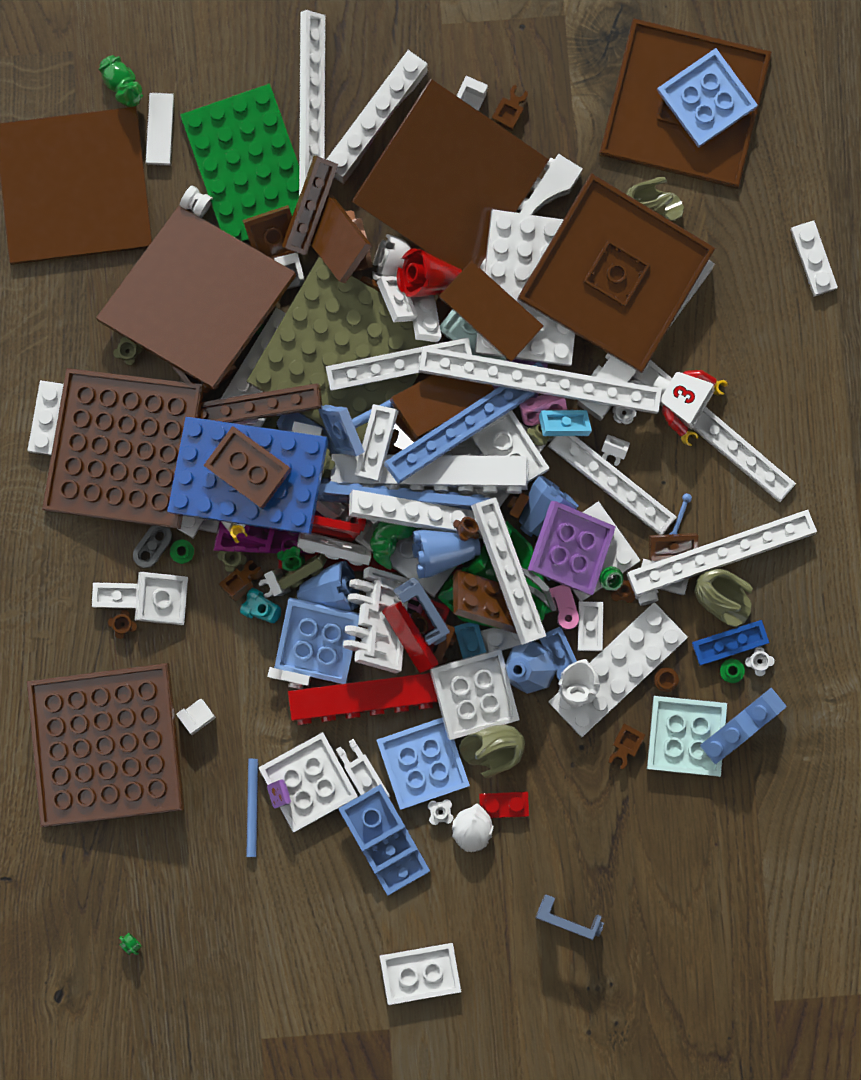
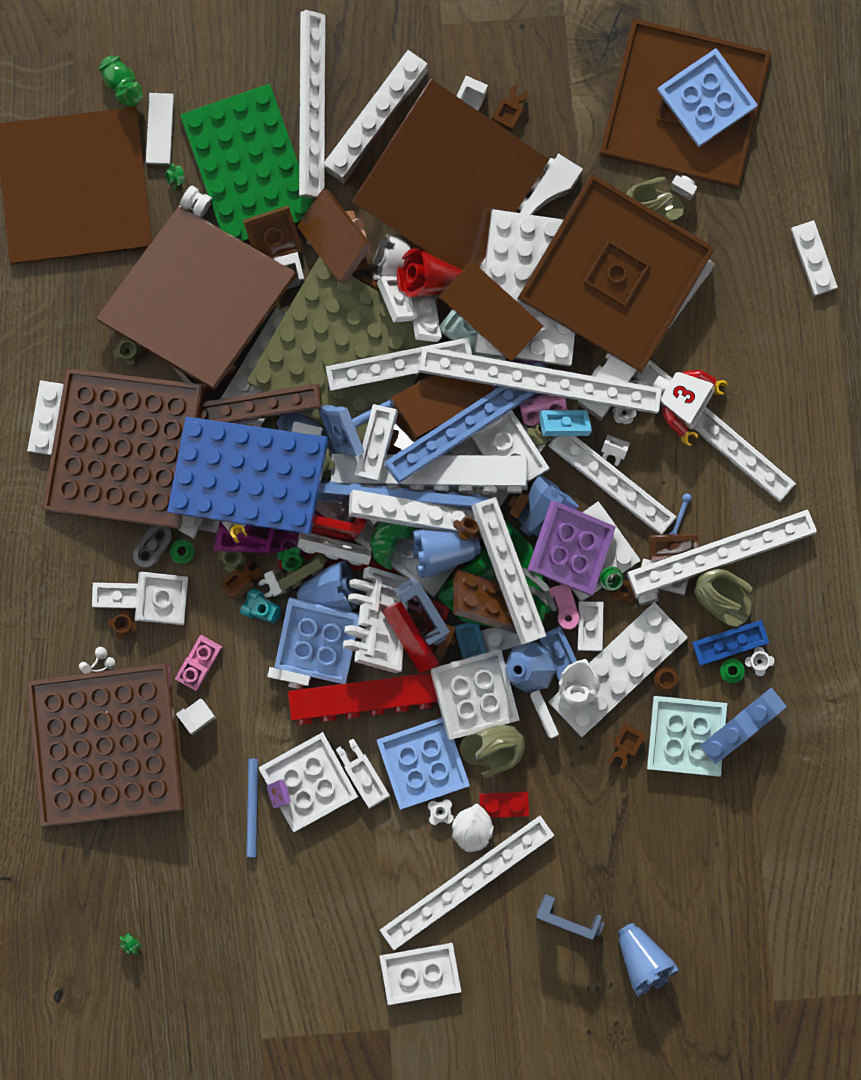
(101, 653): none -> white piece
(175, 176): none -> green plate
(198, 662): none -> bright pink slope
(247, 467): reddish brown plate -> none
(310, 205): plate -> none
(384, 839): medium blue slope -> none
(466, 882): none -> white plate
(544, 714): none -> white tile
(644, 960): none -> medium blue cone
(684, 186): none -> white plate

